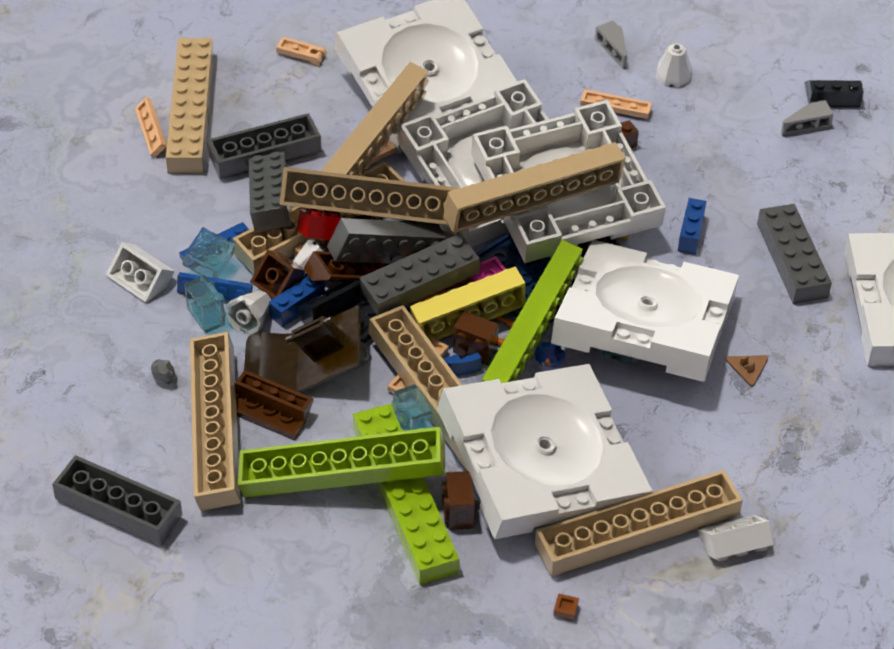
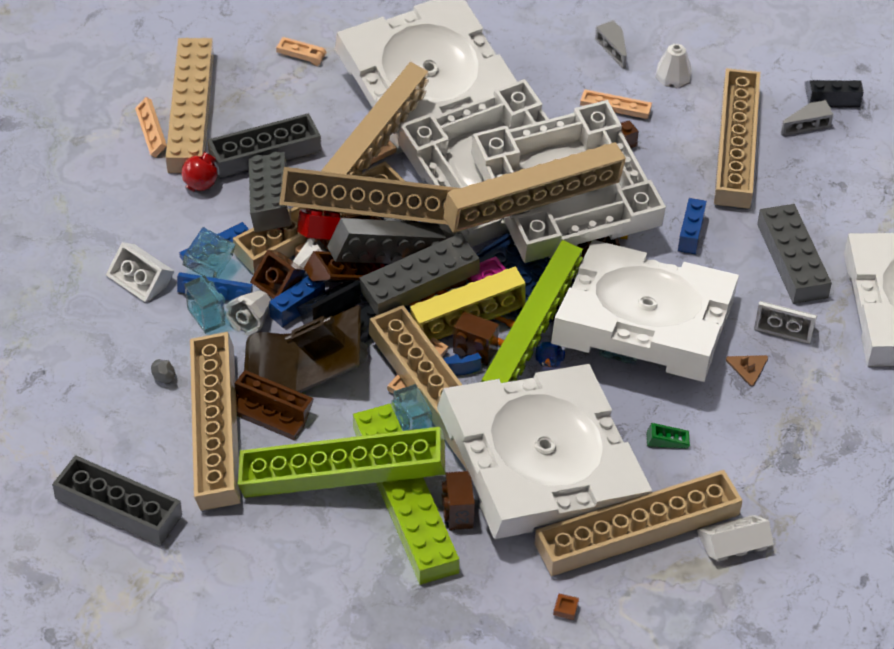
(199, 172): none -> red brick
(656, 433): none -> green slope
(737, 138): none -> tan brick
(785, 322): none -> white slope

